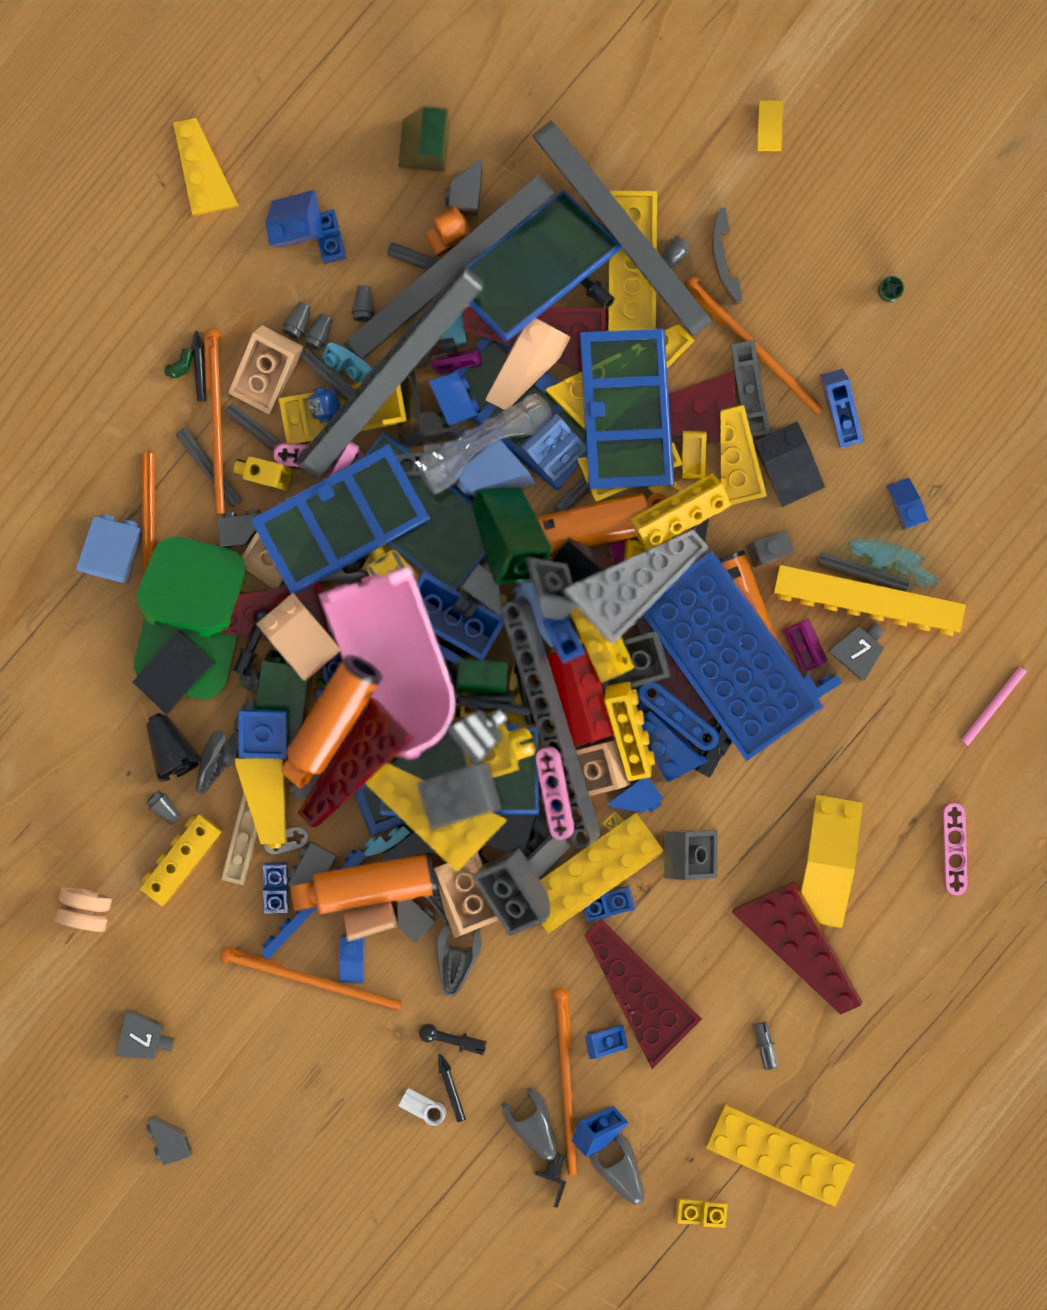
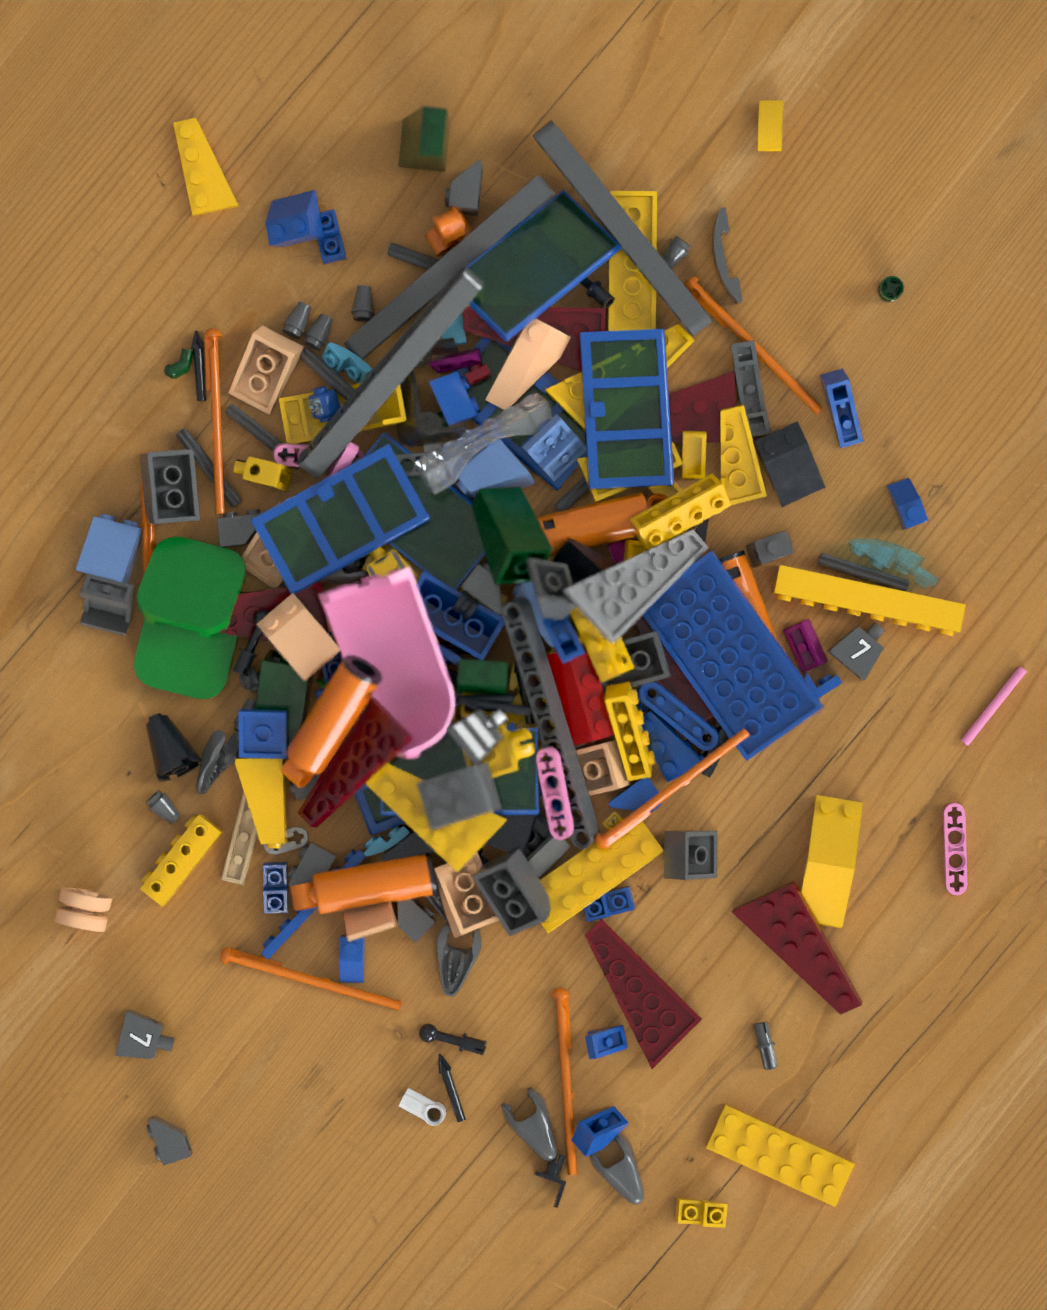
(107, 604): none -> dark grey panel
(170, 486): none -> dark grey brick
(173, 671): black slope -> none
(477, 373): none -> dark red plate
(604, 841): none -> orange bar

